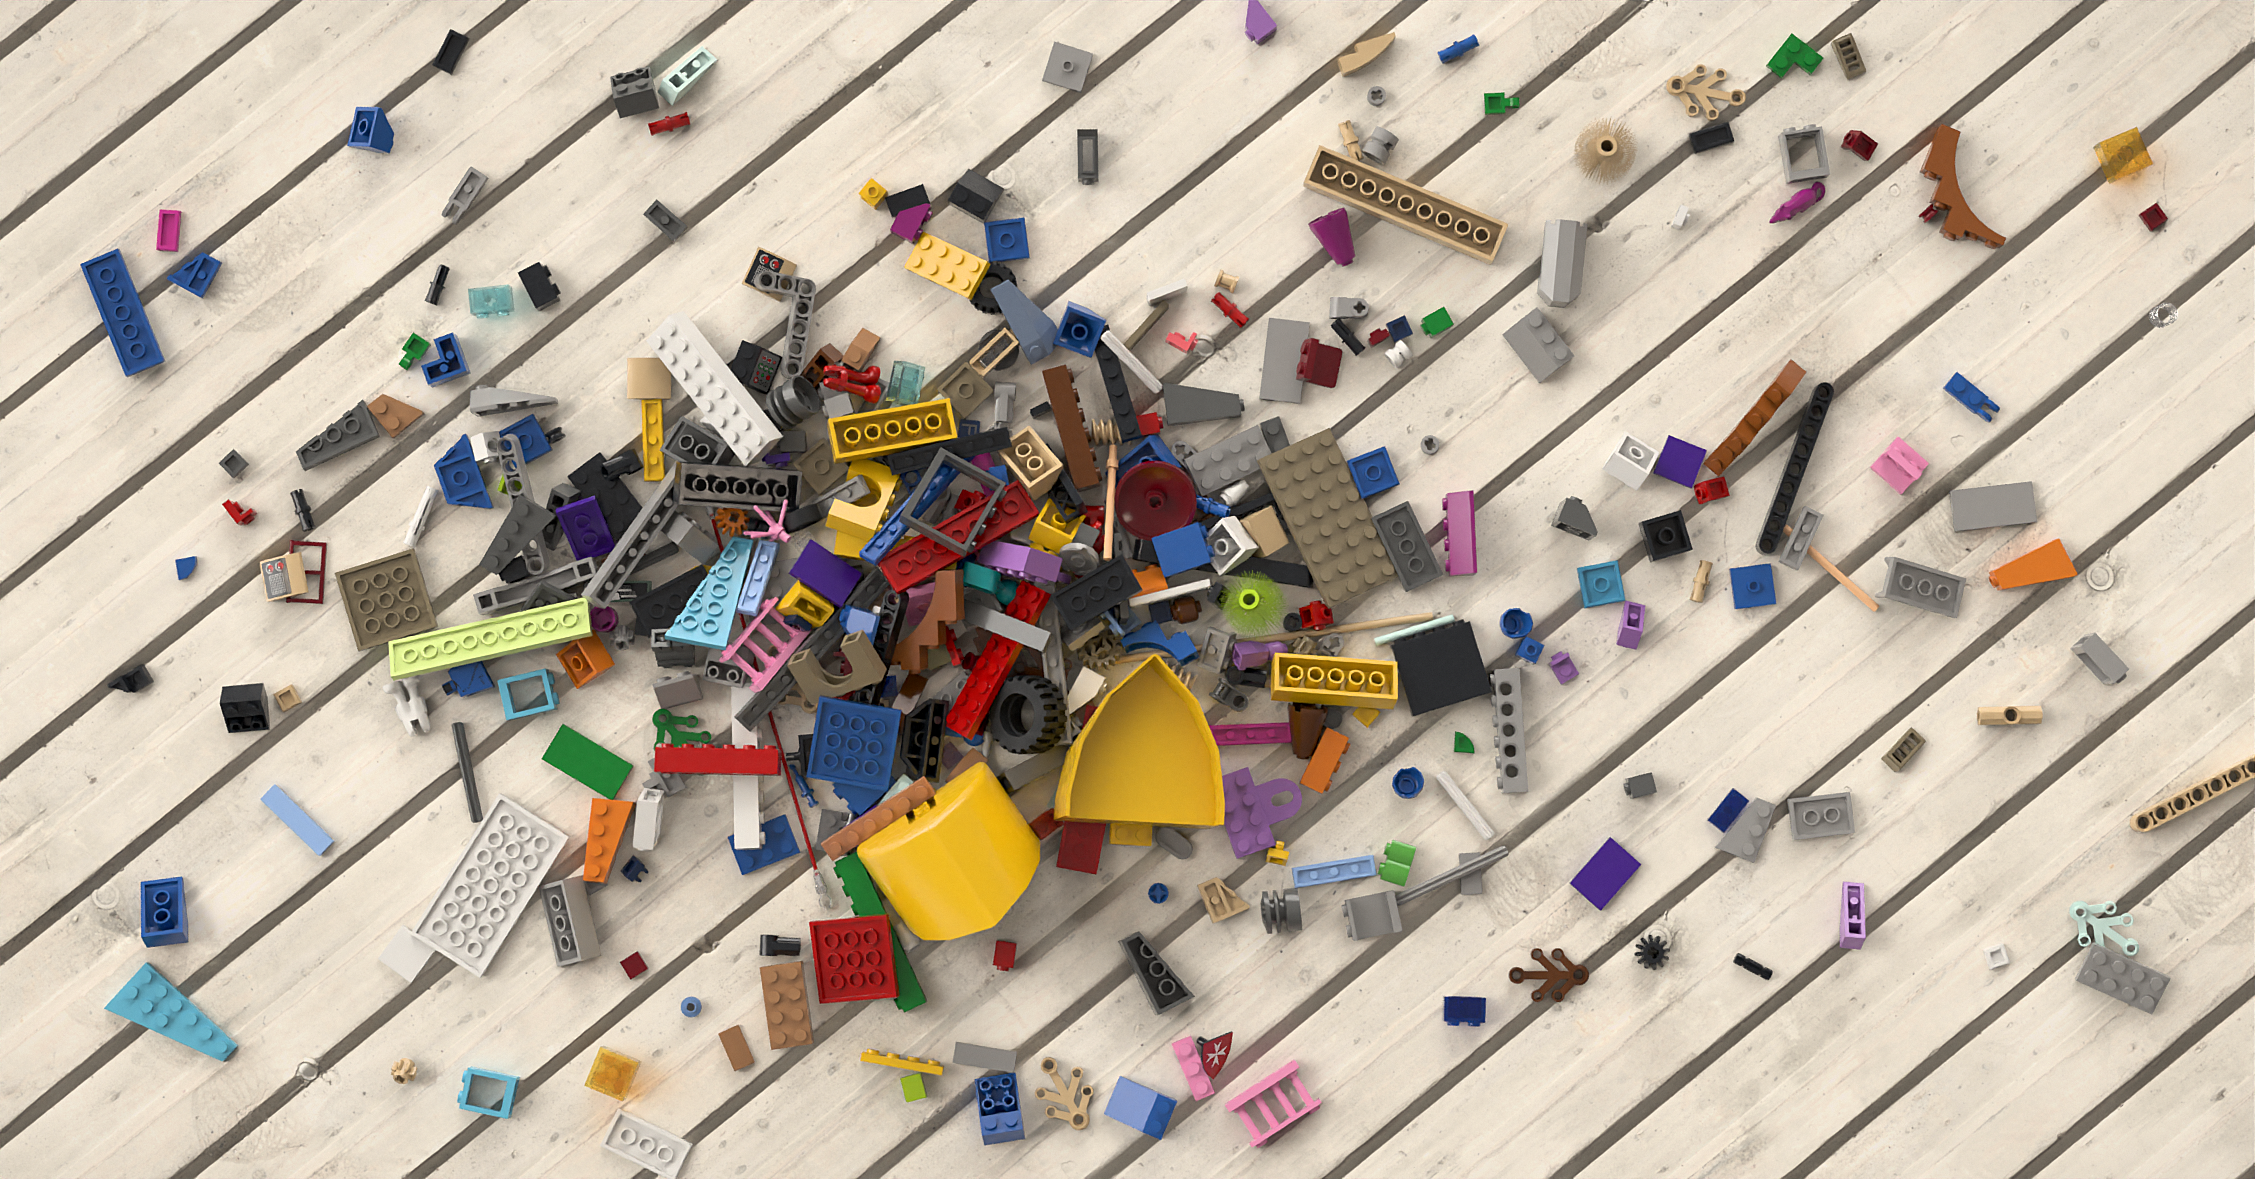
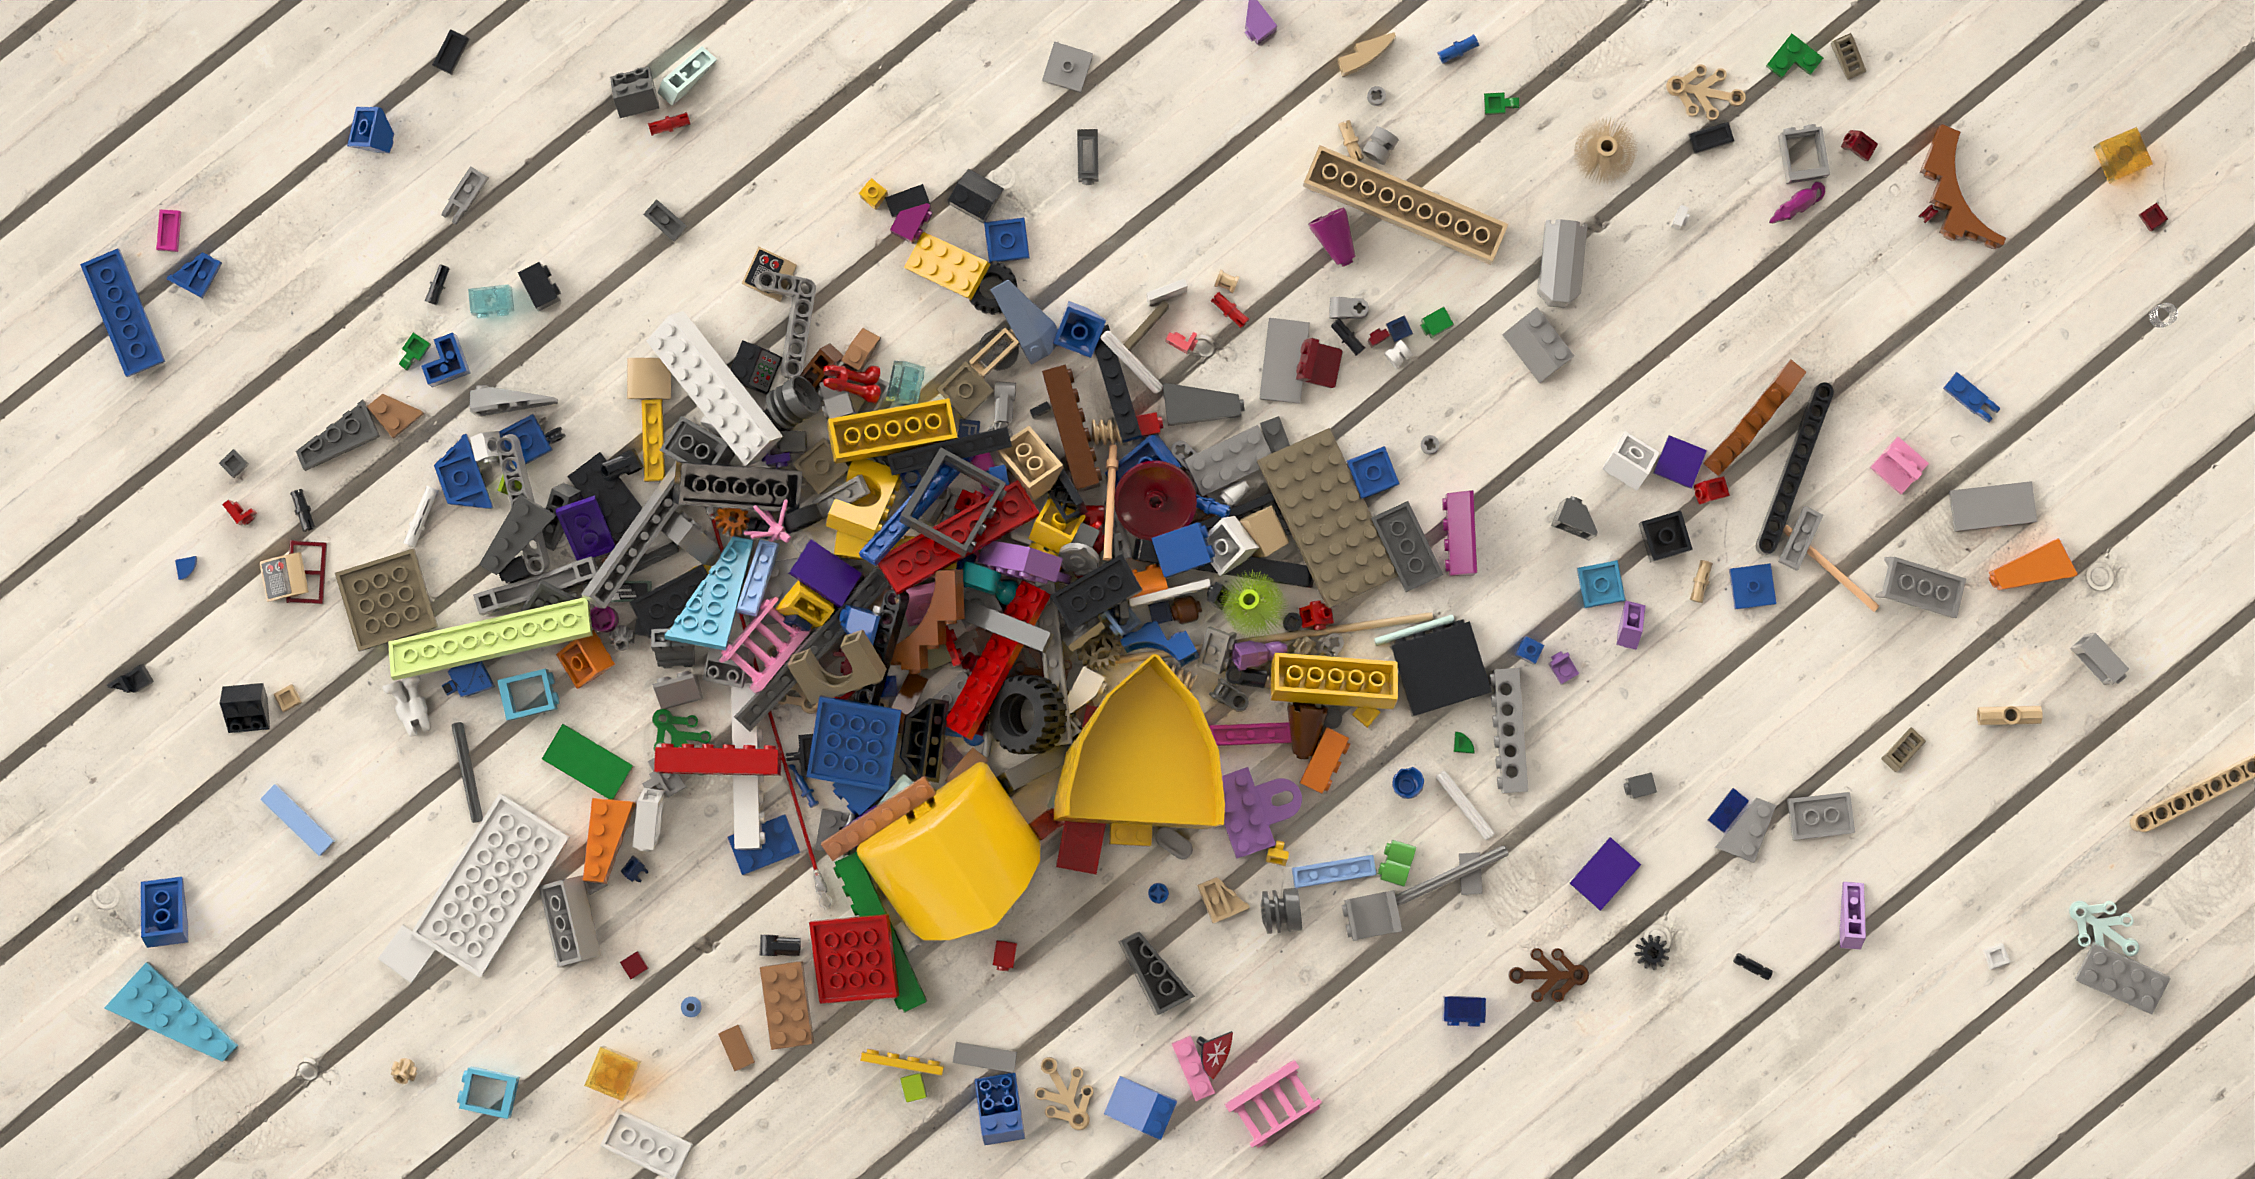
(1516, 623): blue hair -> none

